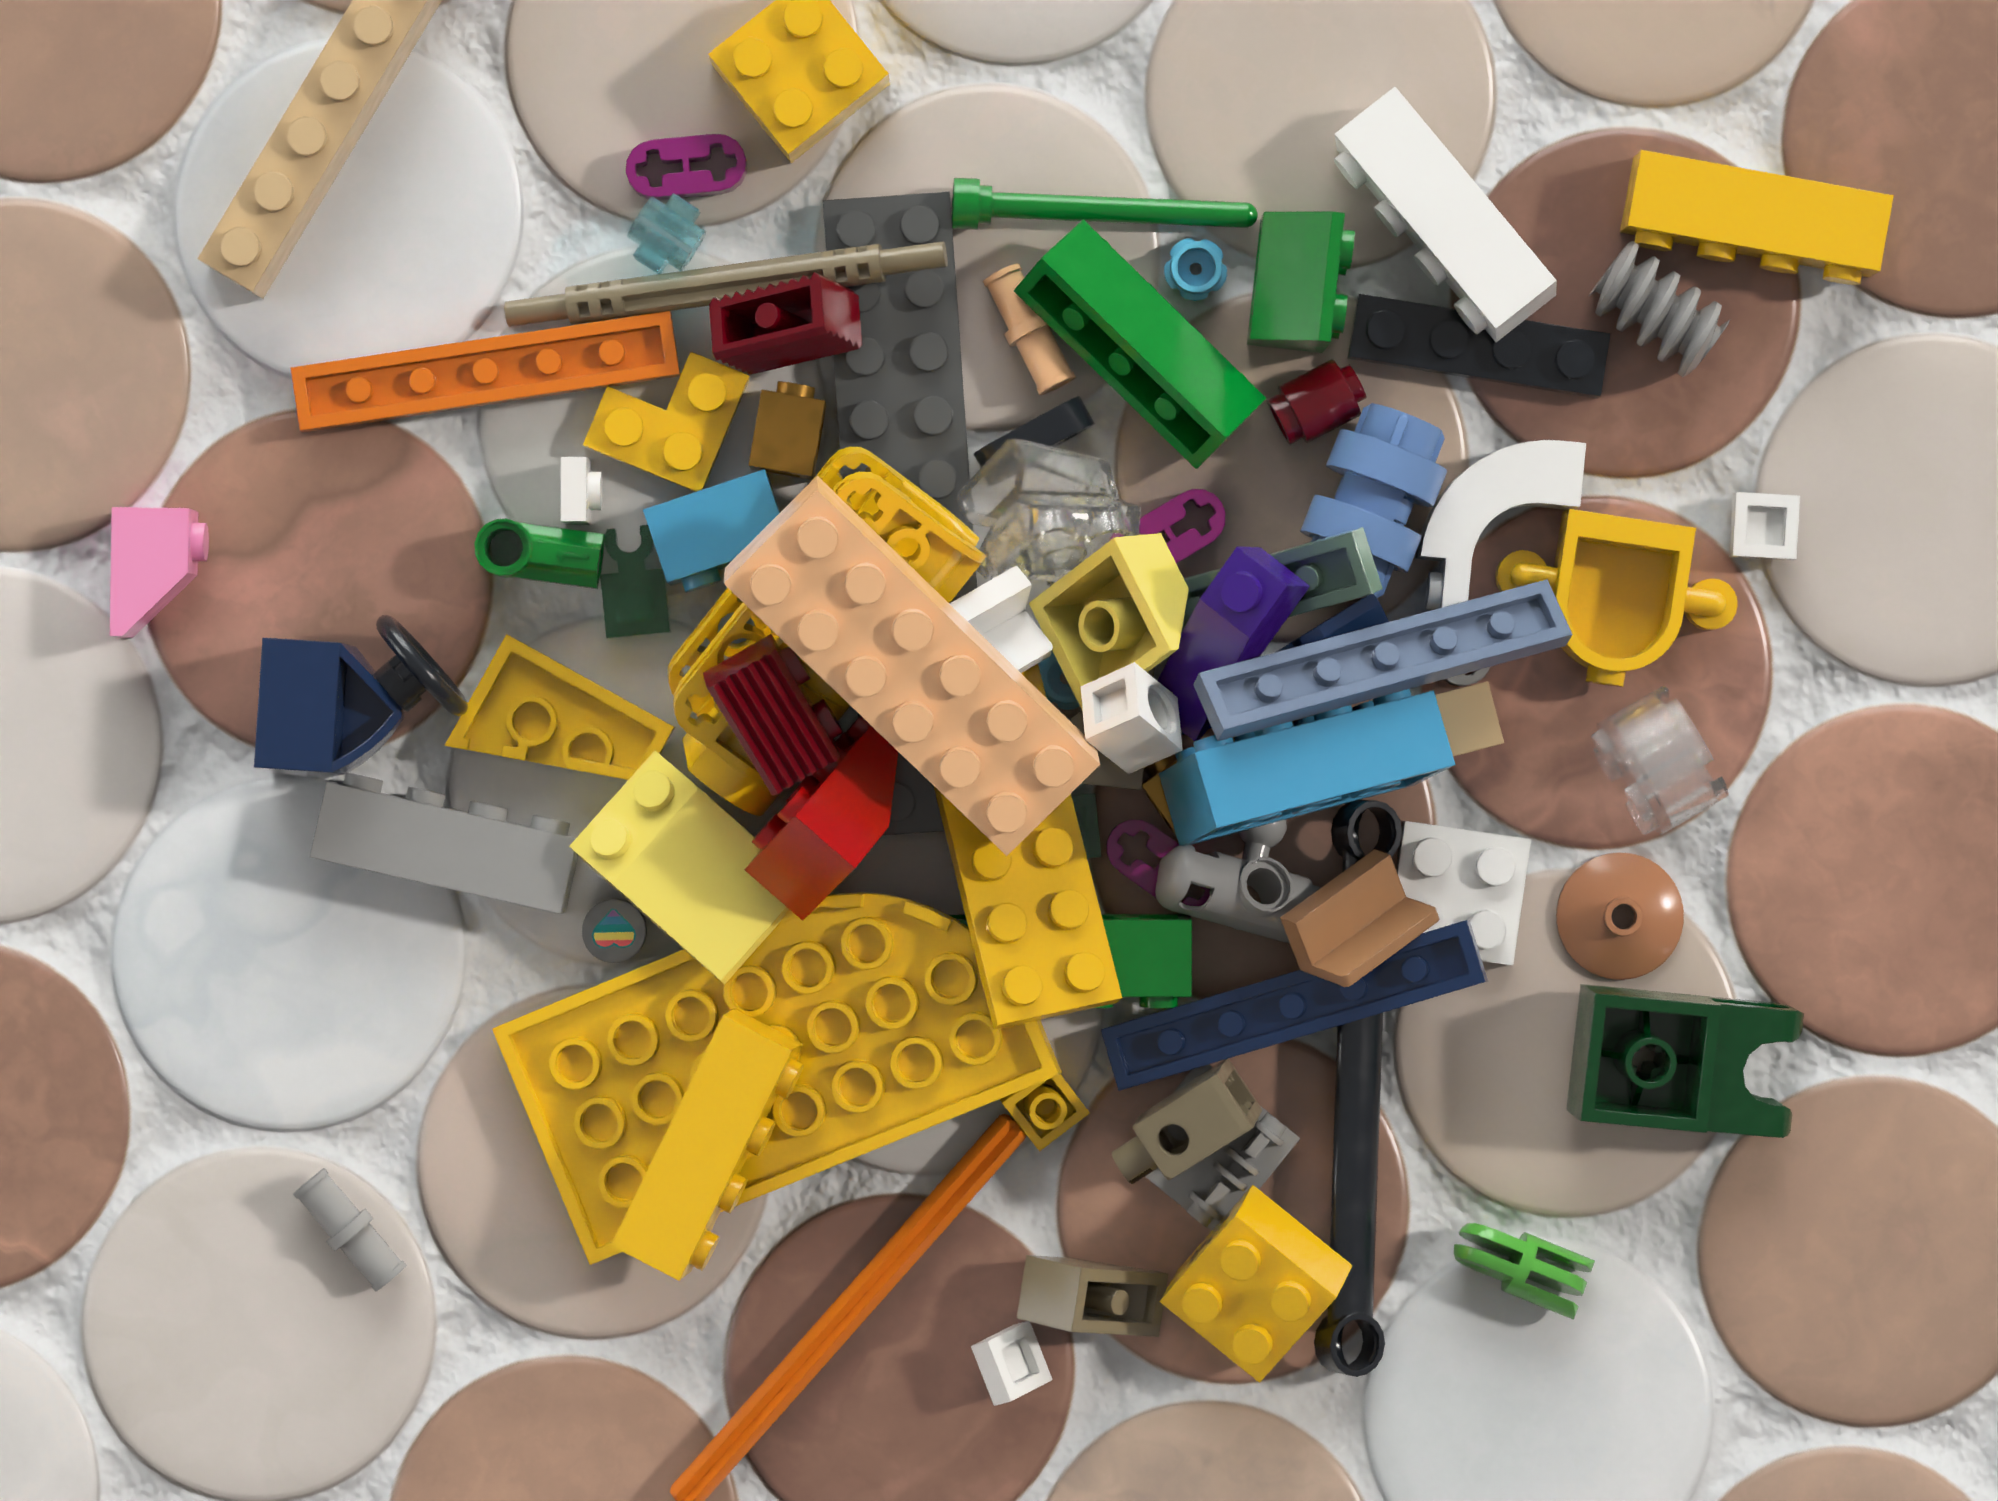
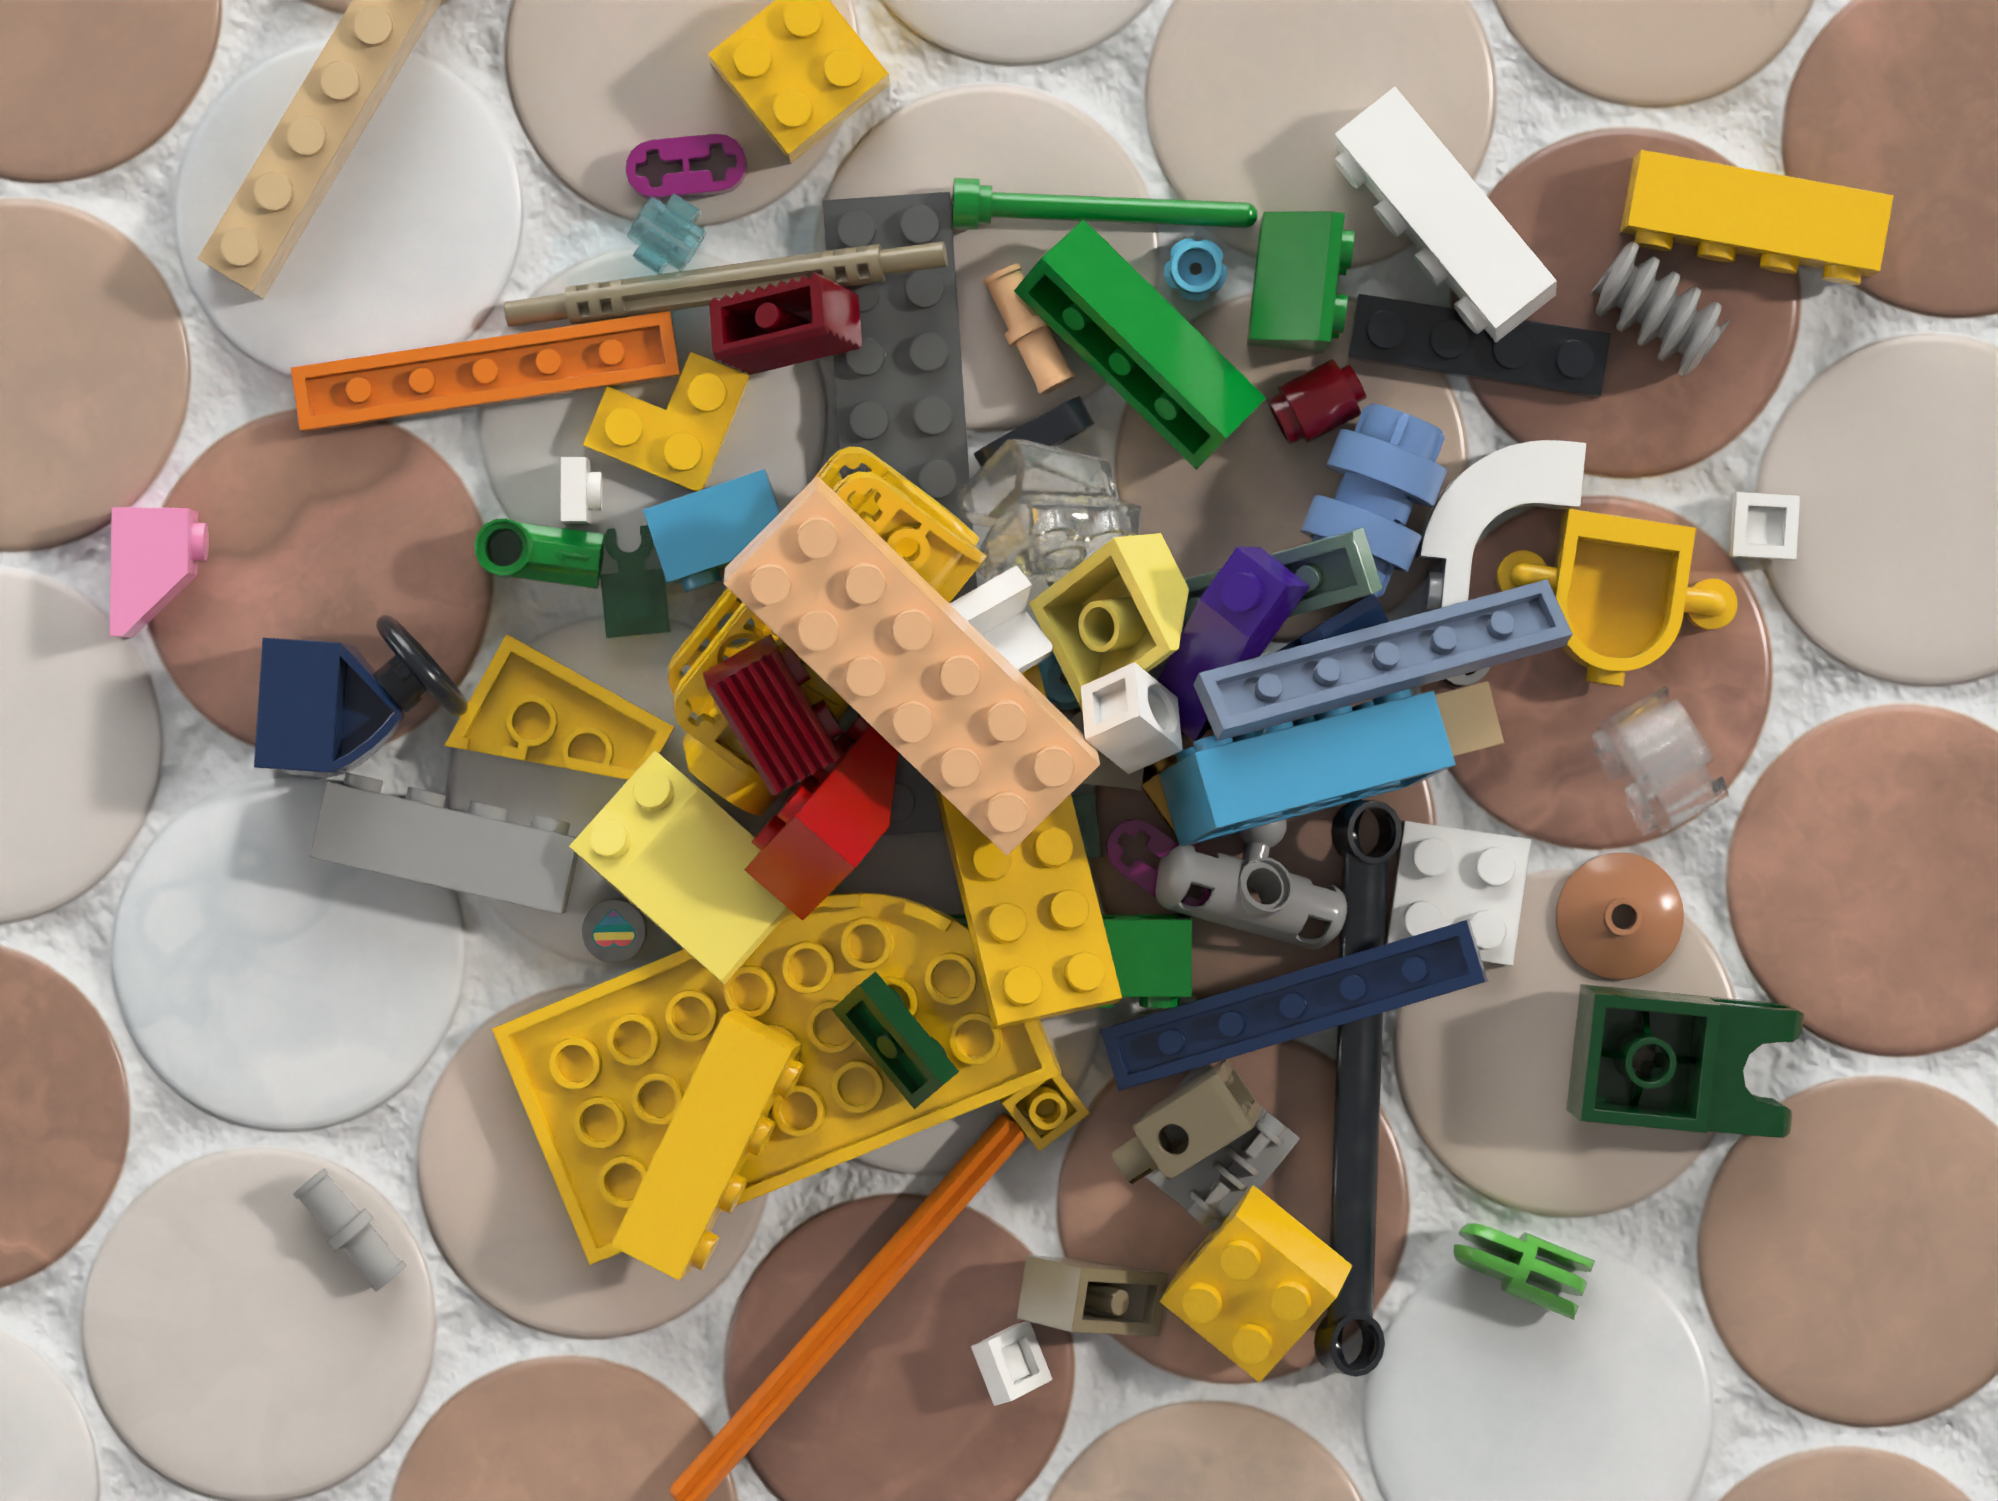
(788, 431): pearl gold brick -> none
(895, 1040): none -> dark green plate
(1173, 511): magenta beam -> none
(1355, 921): medium nougat panel -> none

